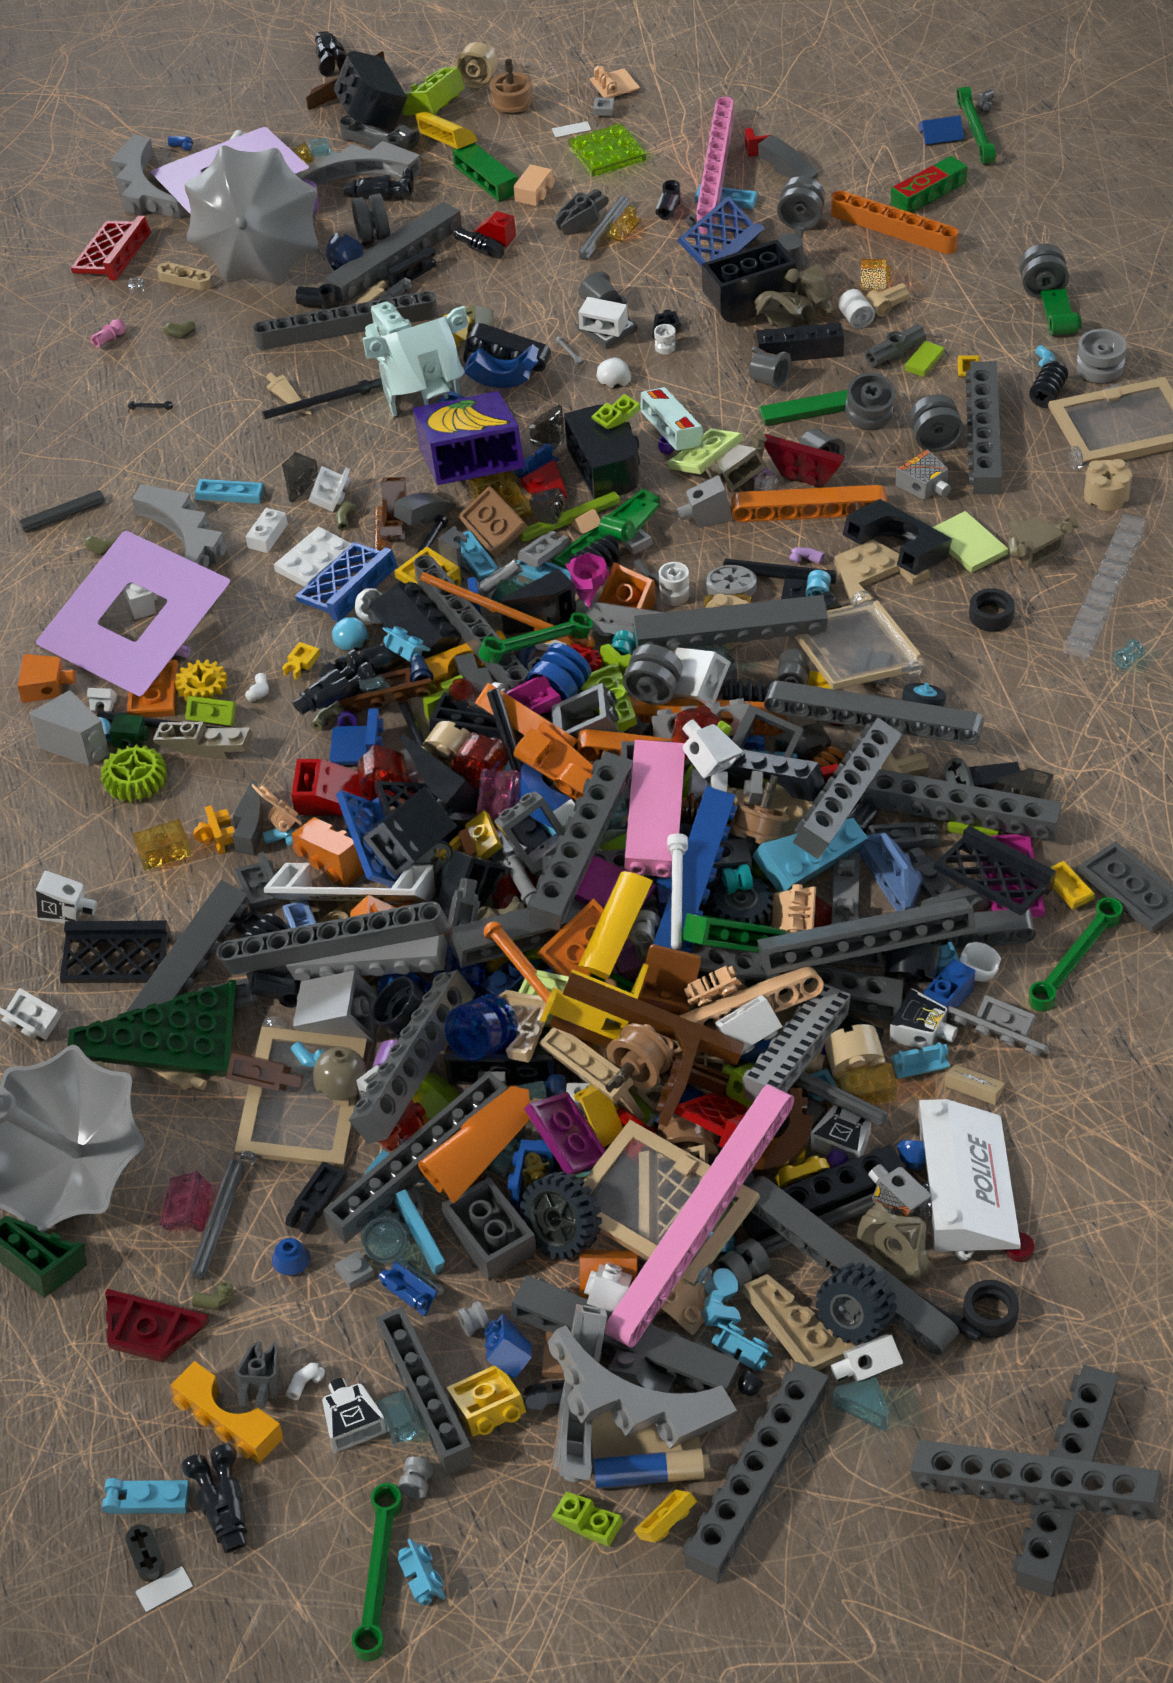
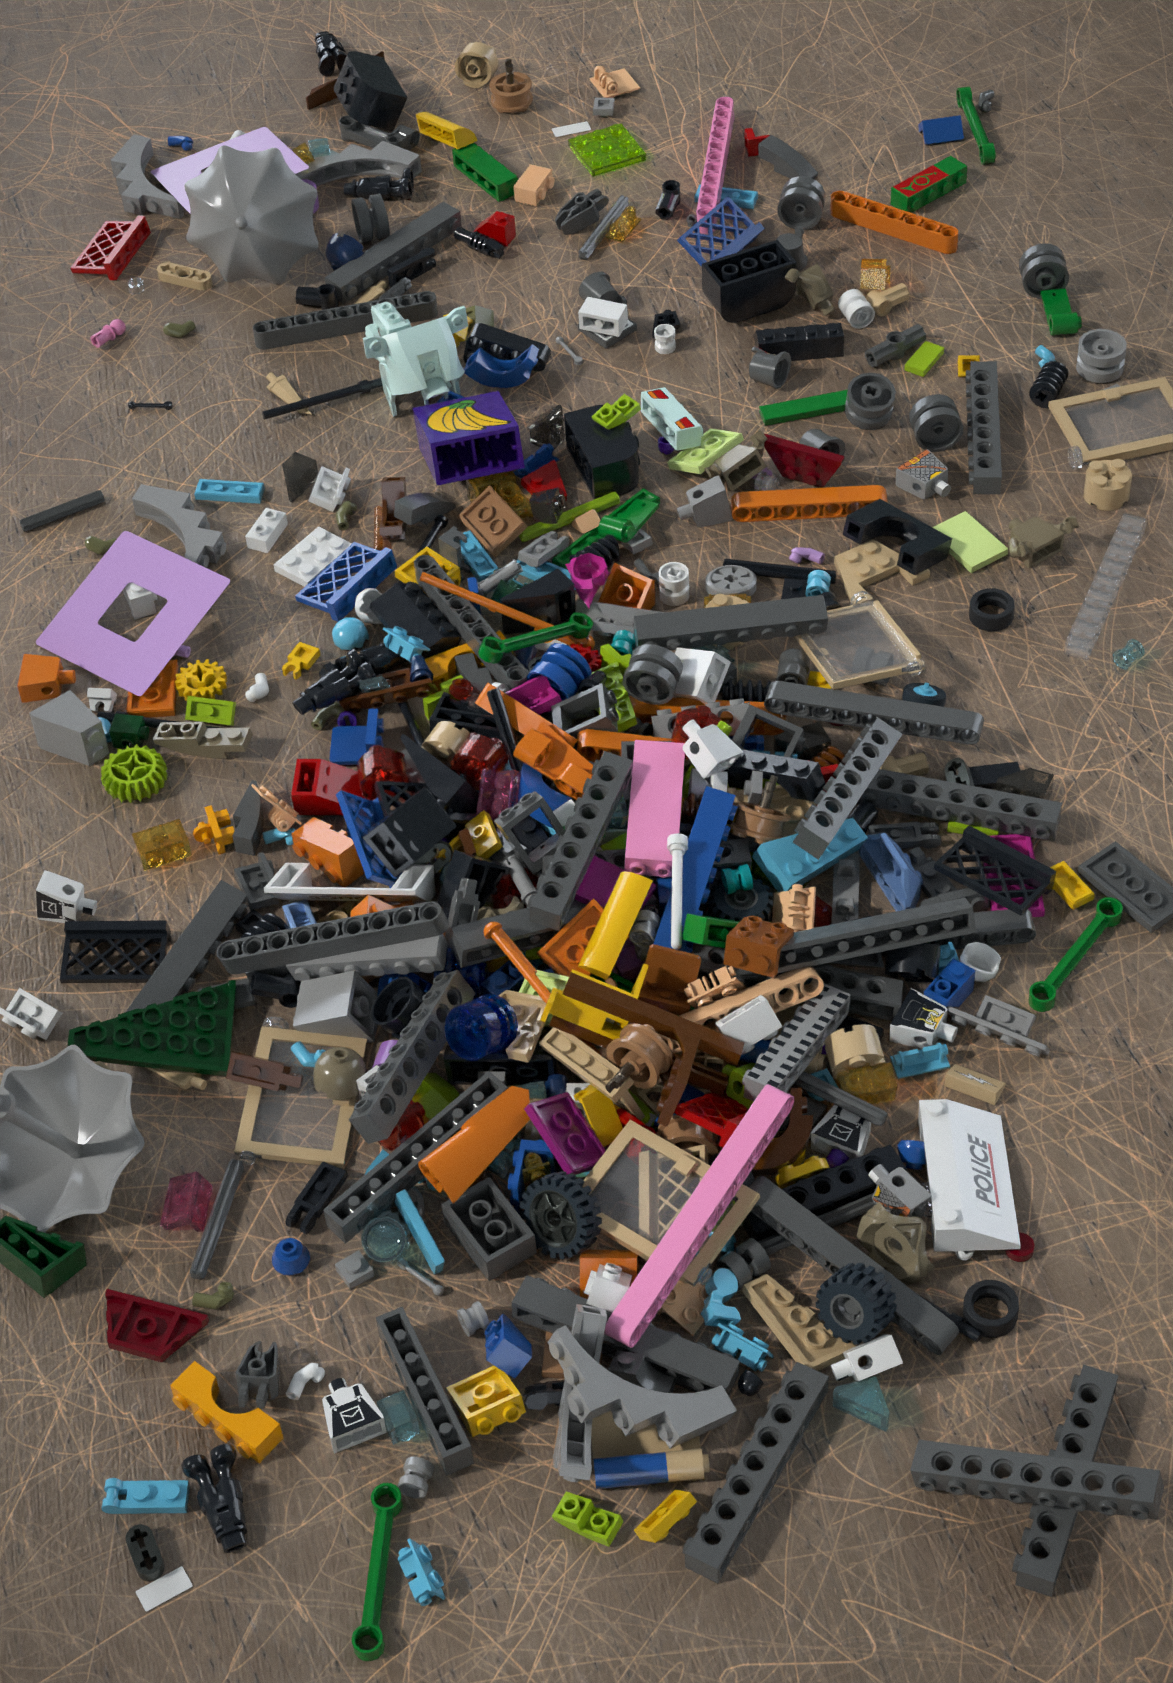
(408, 1287): blue hinge -> none
(435, 92): lime wedge -> none
(593, 680): none -> black cone
(613, 372): white hair -> none
(756, 945): none -> dark orange bracket
(793, 308): dark tan piece -> none

